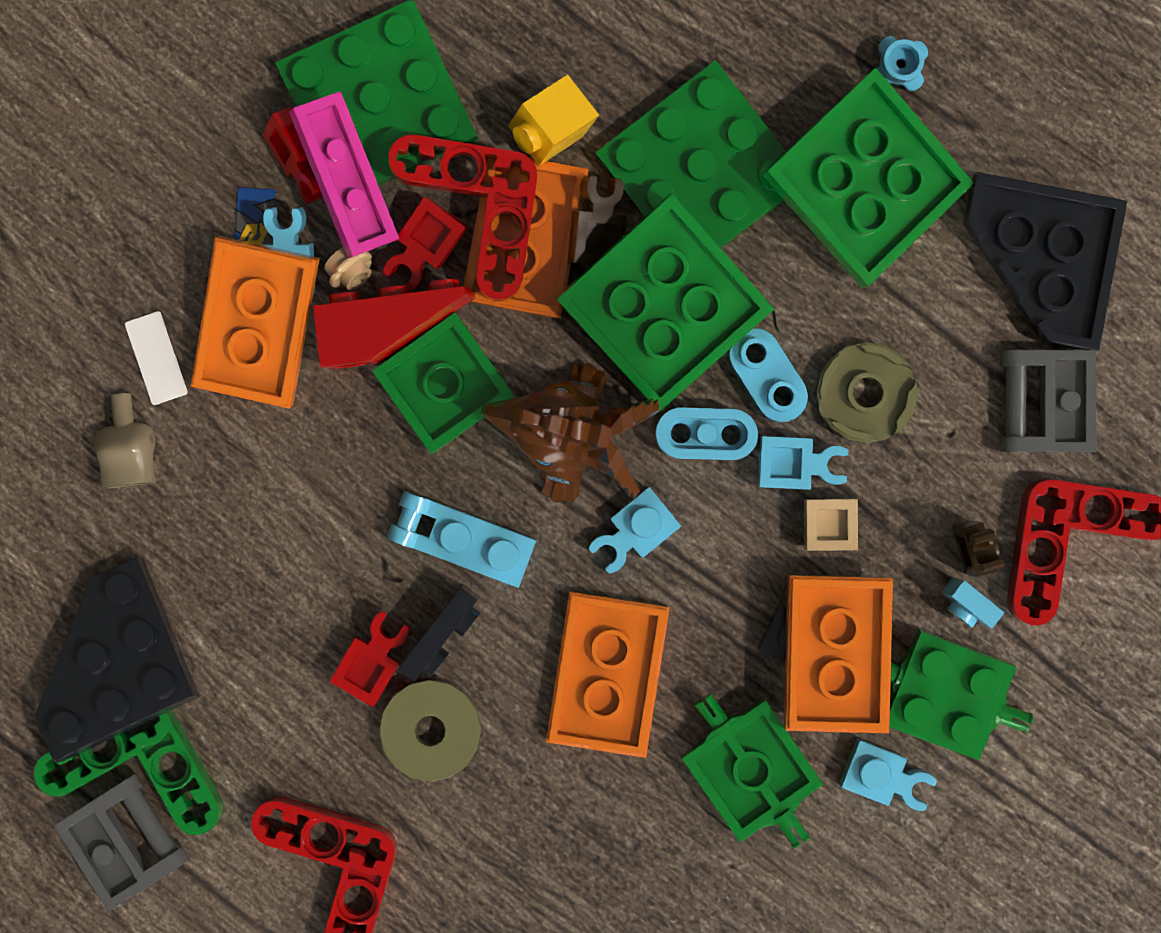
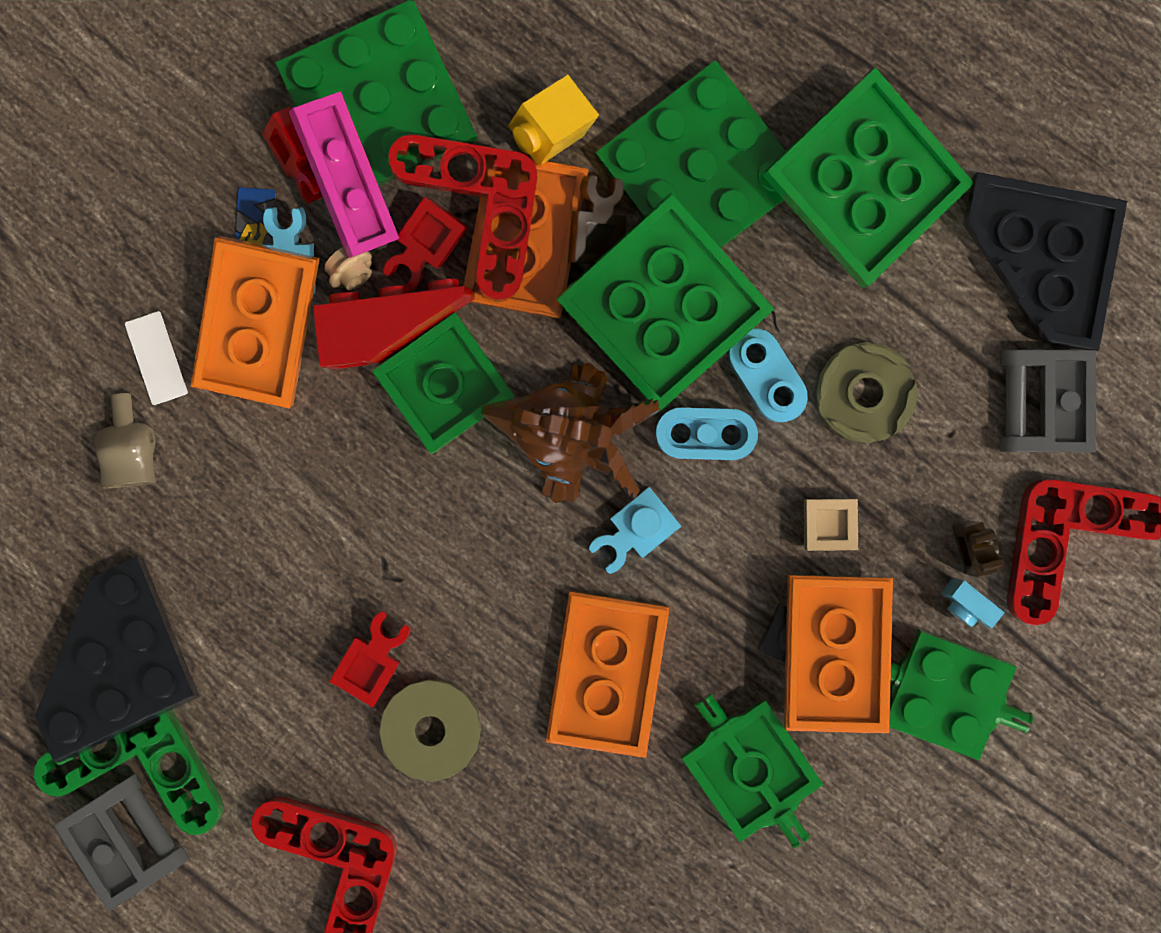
(429, 652): black plate -> none
(463, 539): medium azure plate -> none
(790, 463): medium azure plate -> none
(880, 774): medium azure plate -> none
(911, 53): medium azure plate -> none

